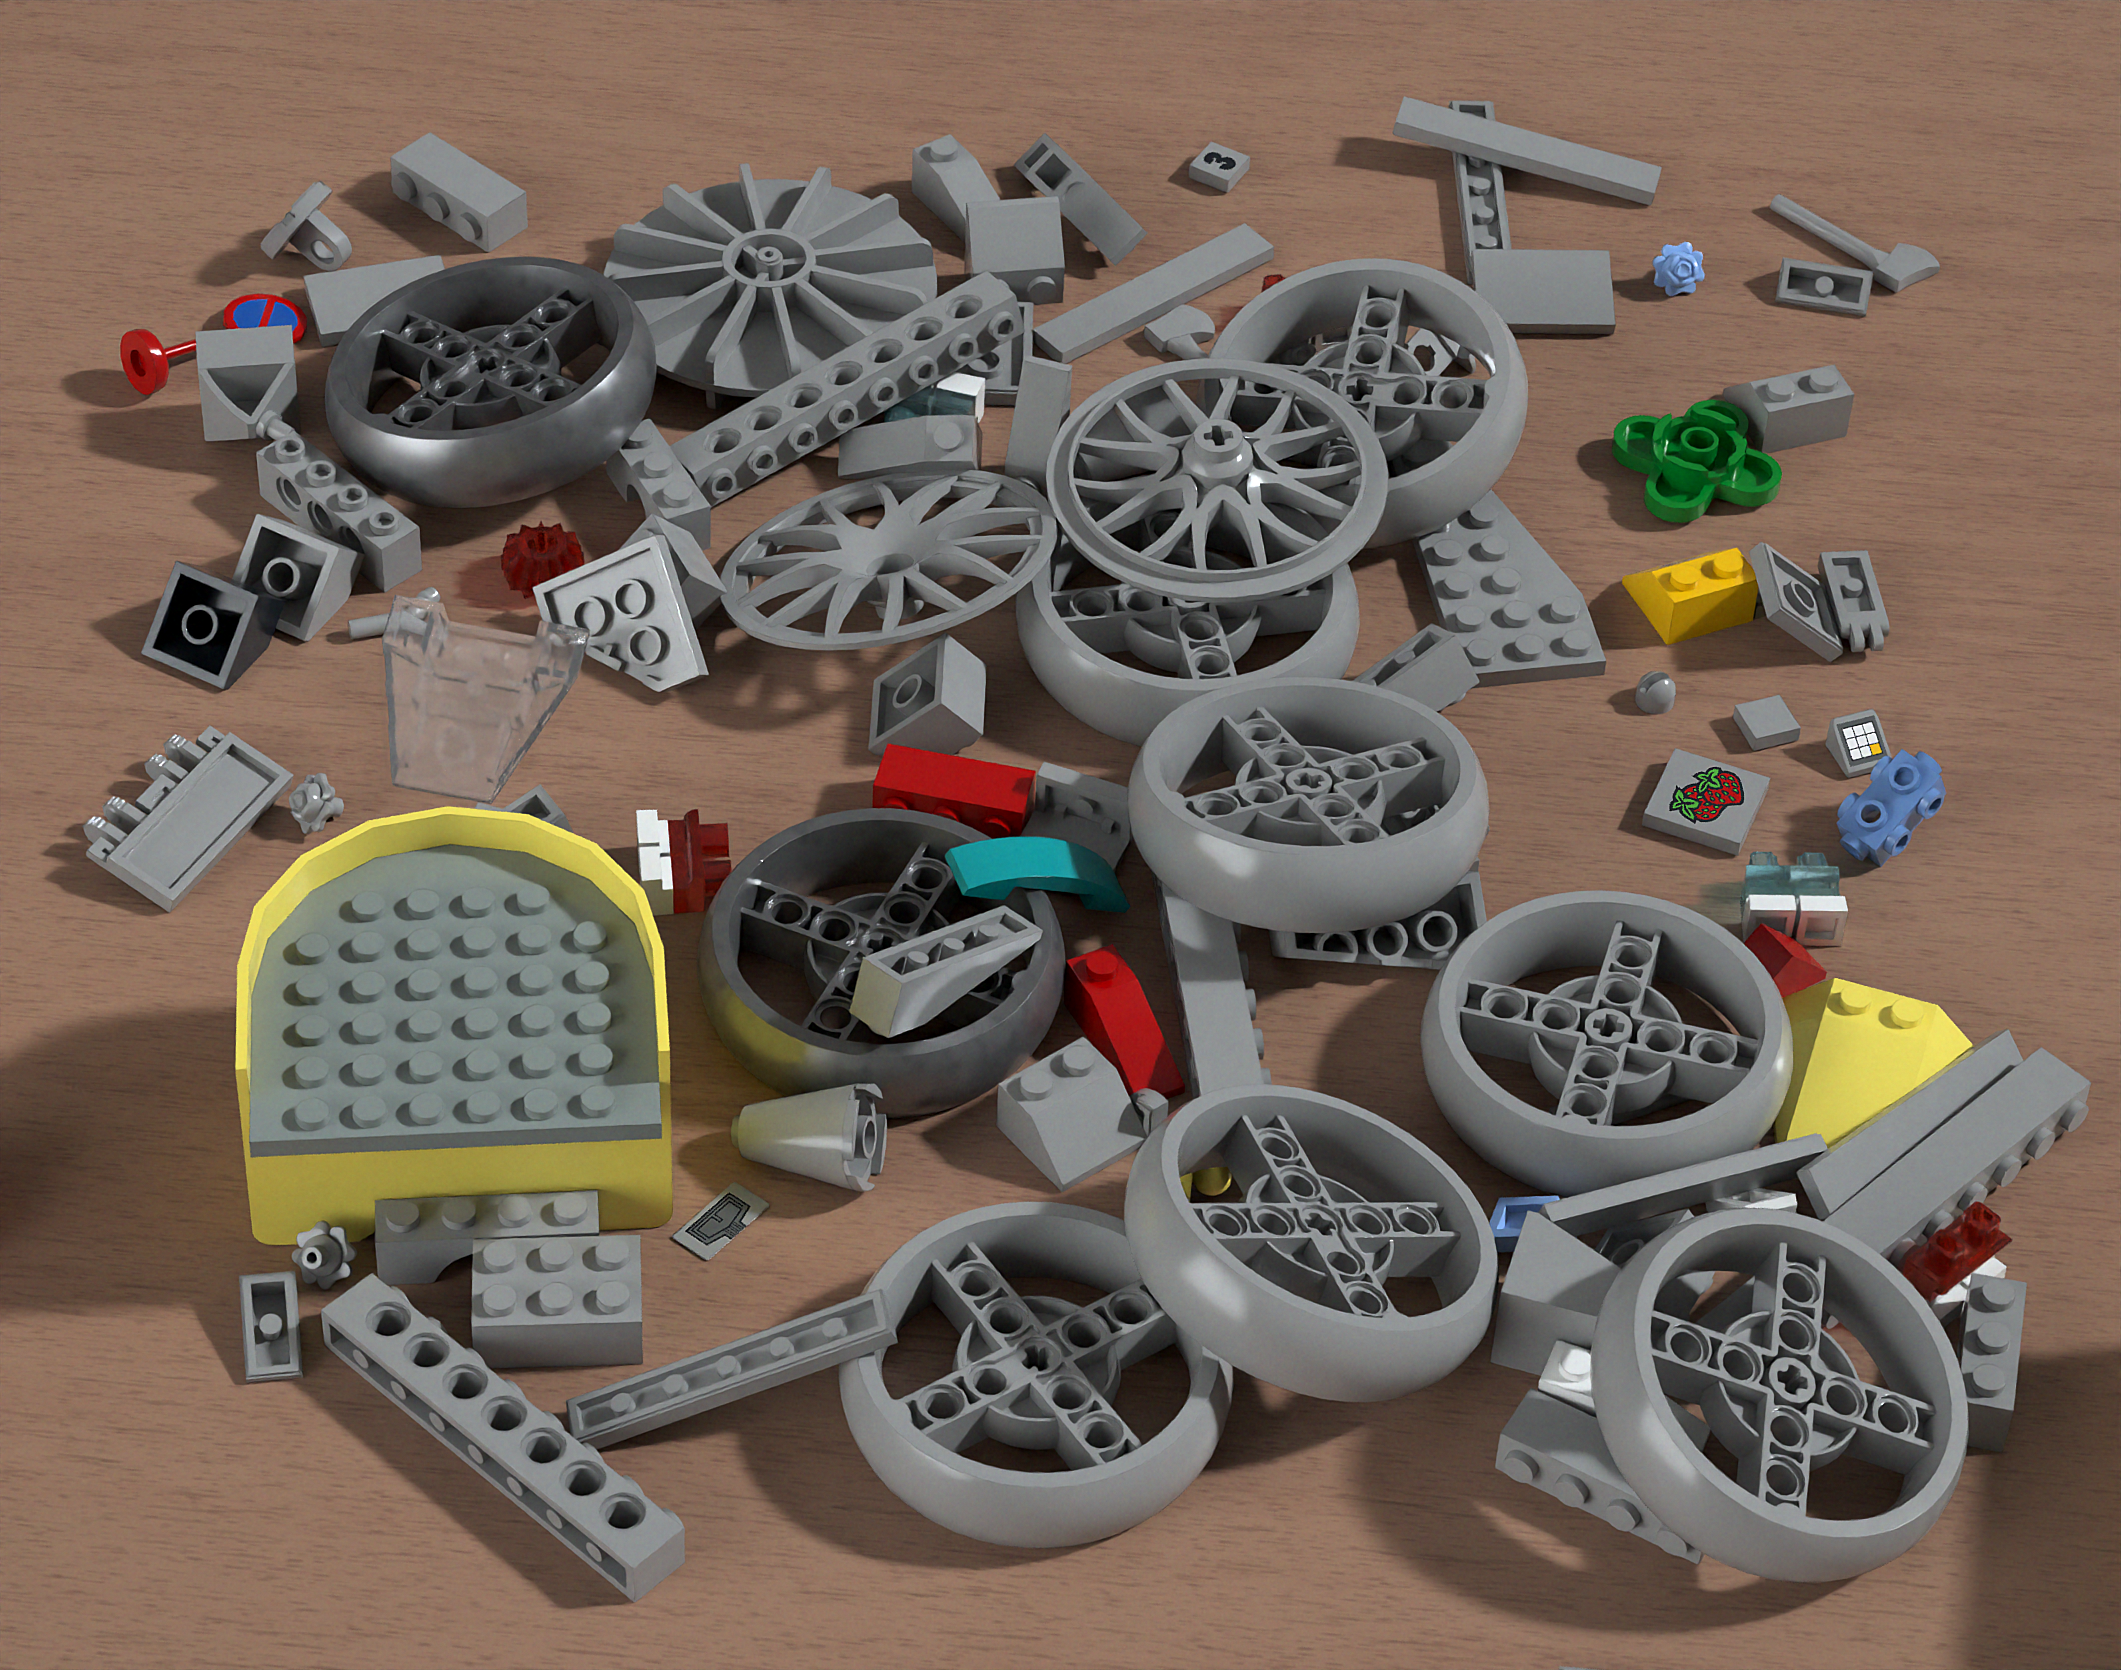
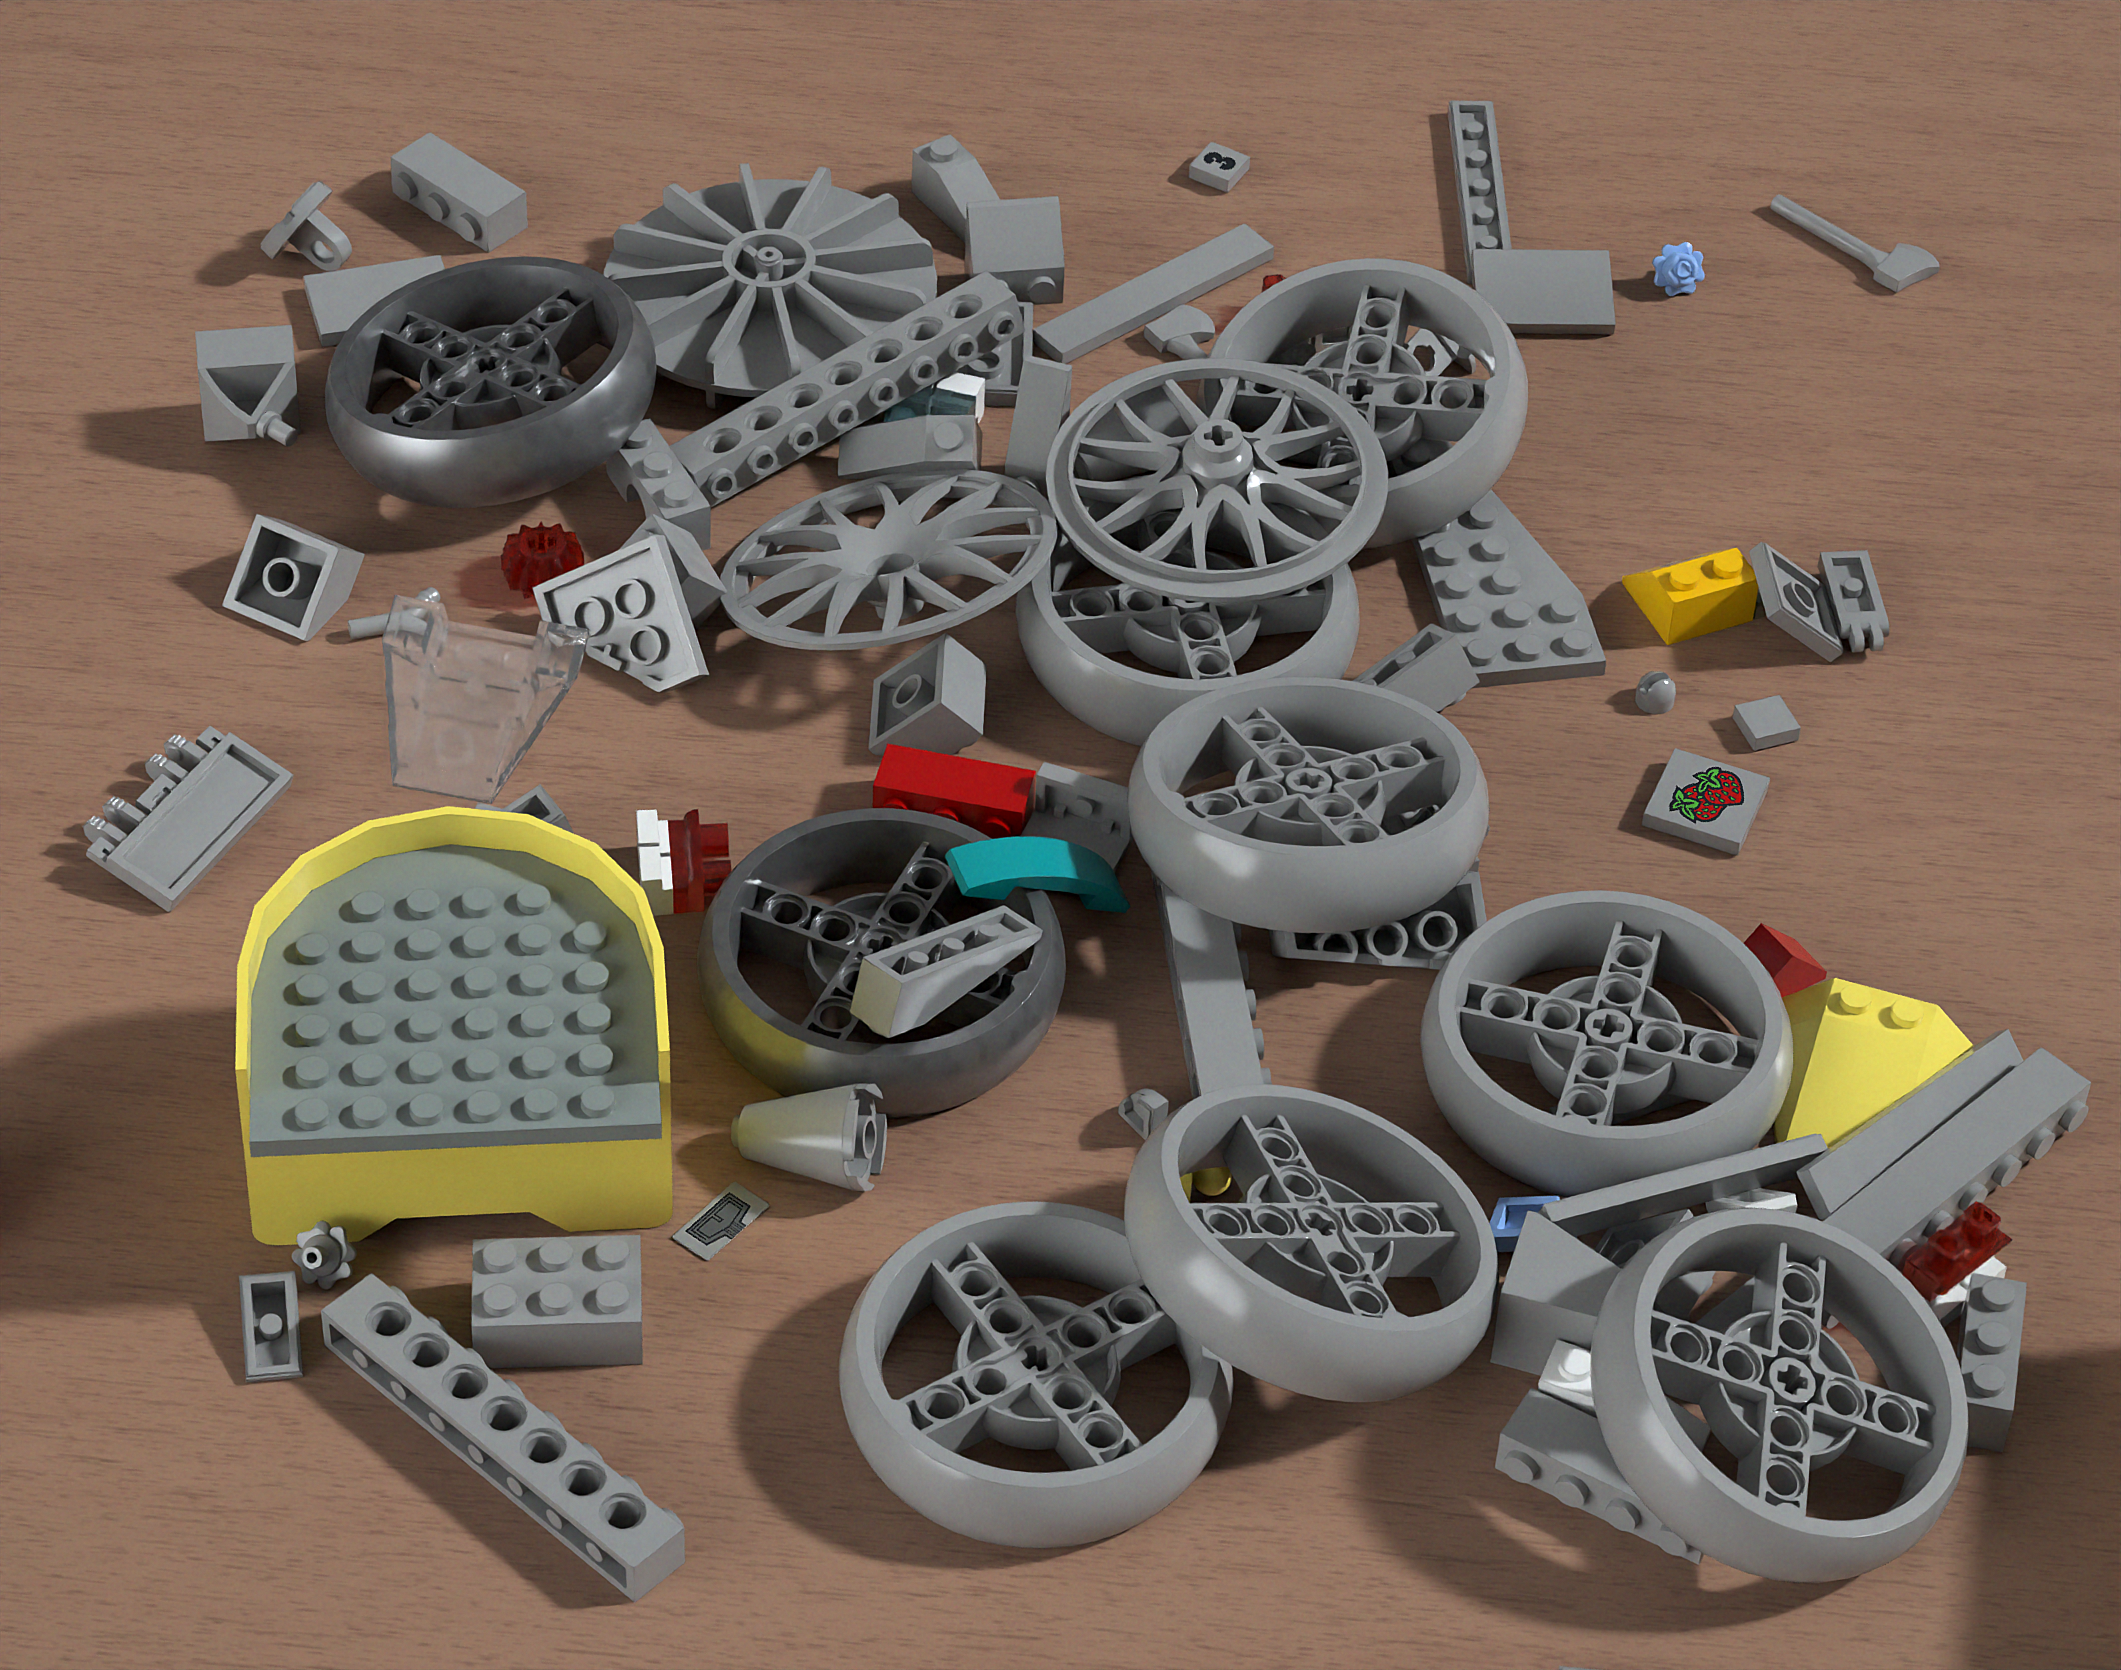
(147, 360): piece -> none
(211, 625): black slope -> none
(314, 803): light grey plant -> none
(340, 508): light grey brick -> none
(427, 1234): light grey arch -> none
(732, 1371): light grey tile -> none
(1069, 1114): light grey slope -> none
(1081, 199): light grey slope -> none
(1119, 1021): red slope -> none
(1527, 150): light grey tile -> none
(1696, 460): green plant -> none
(1794, 408): light grey slope -> none
(1794, 899): hips -> none
(1824, 286): light grey slope -> none
(1857, 742): slope -> none
(1904, 793): medium blue brick -> none

